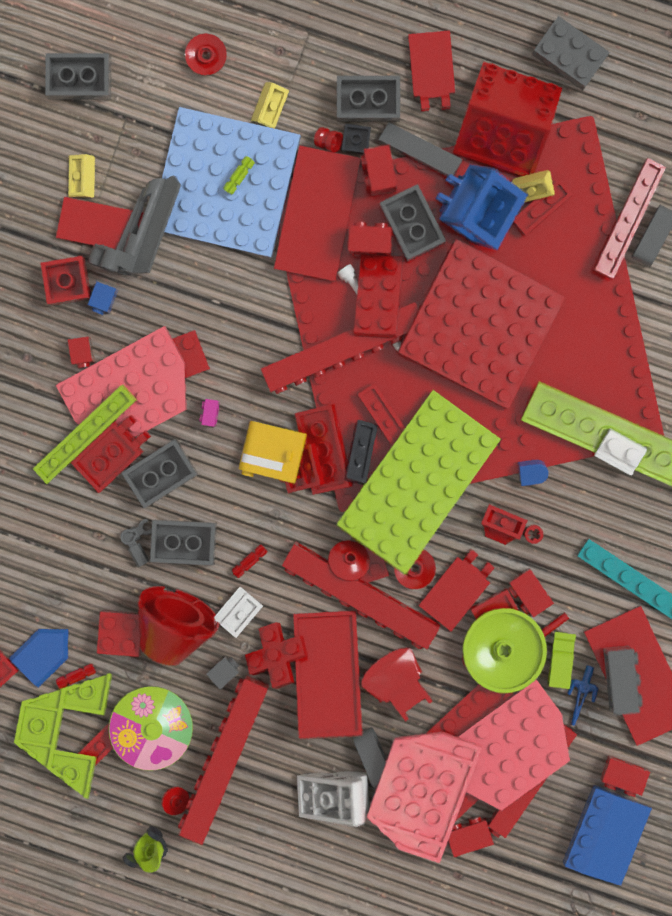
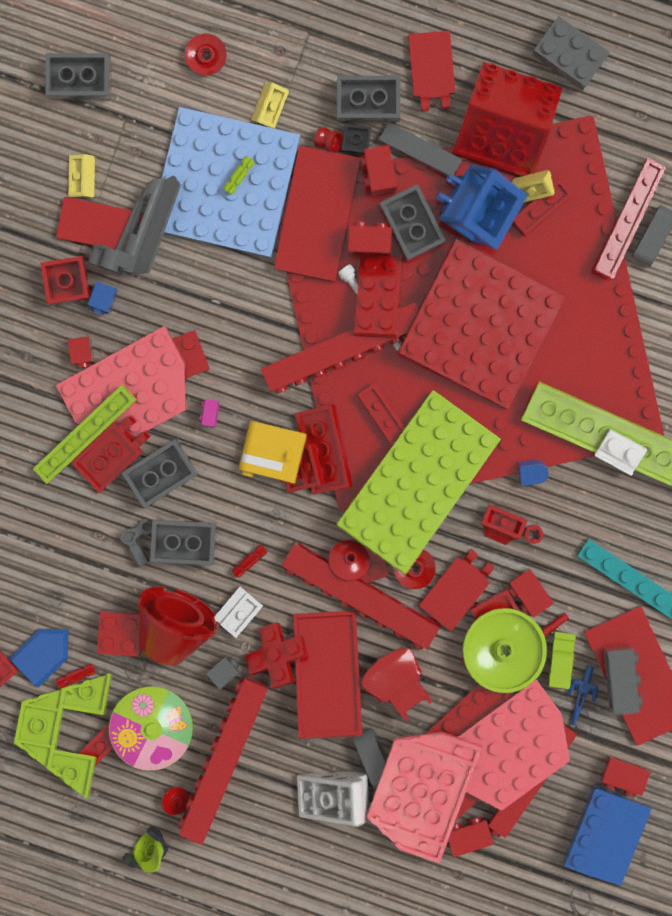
(360, 452): black plate -> none

